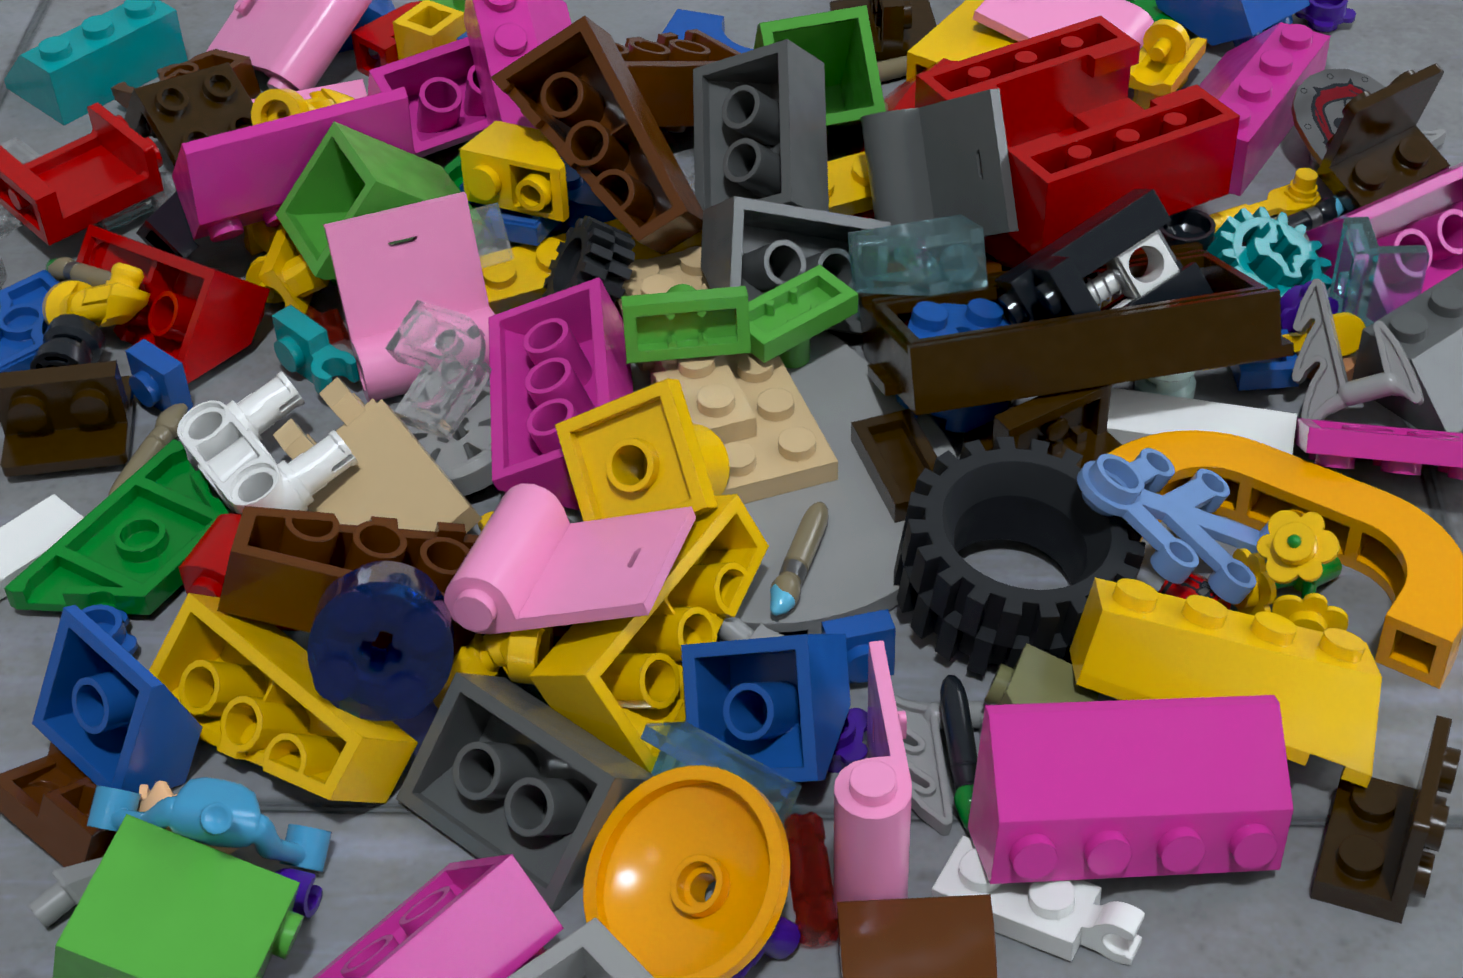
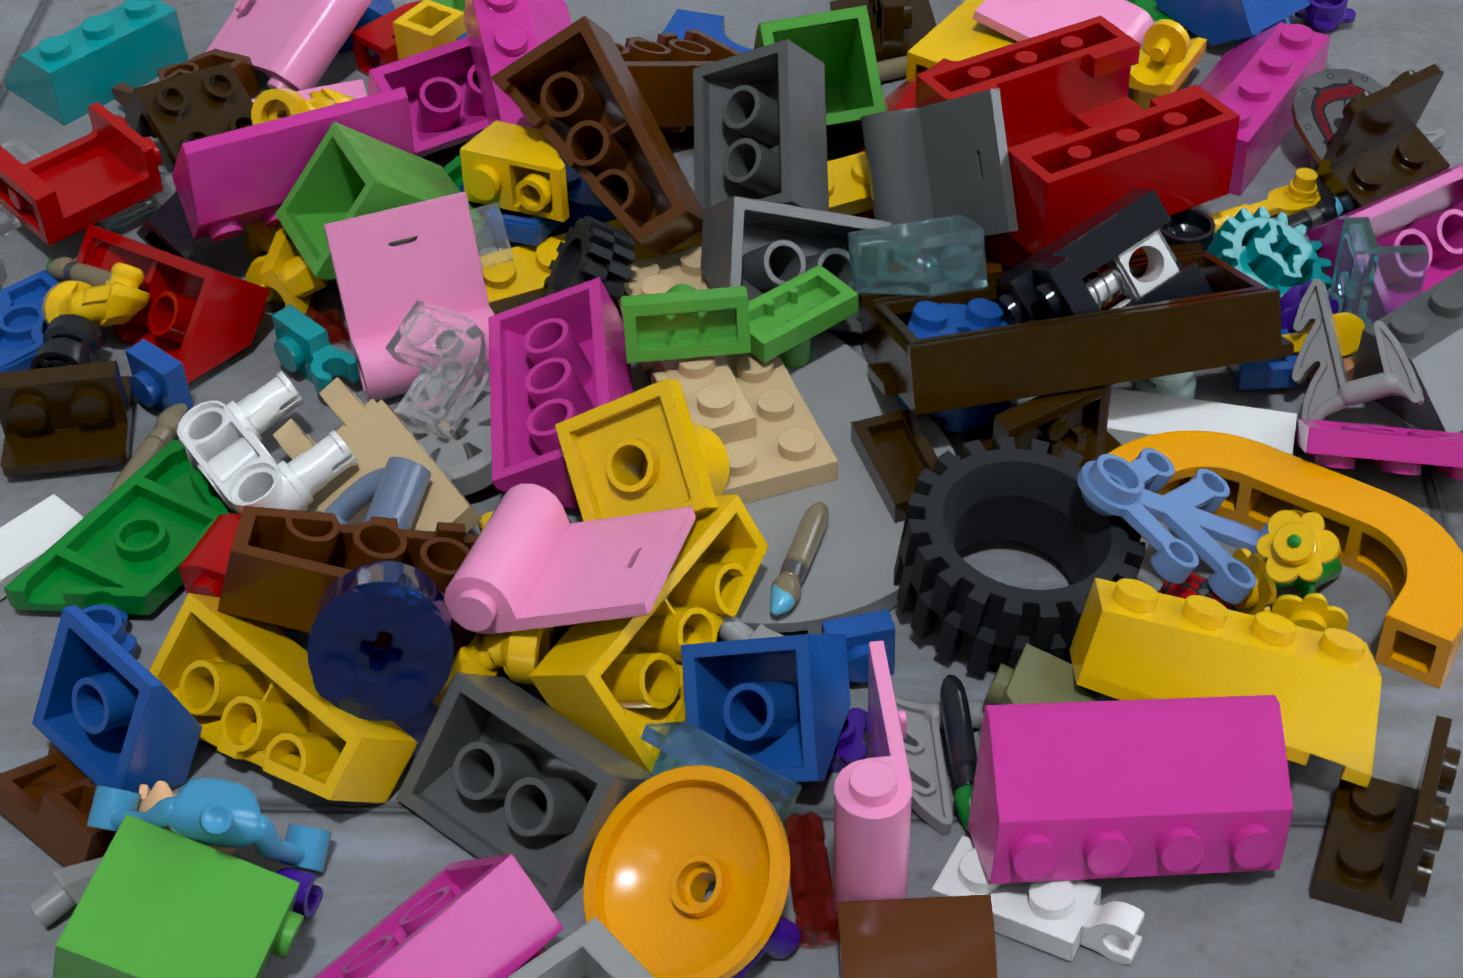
(391, 490): none -> sand blue plant

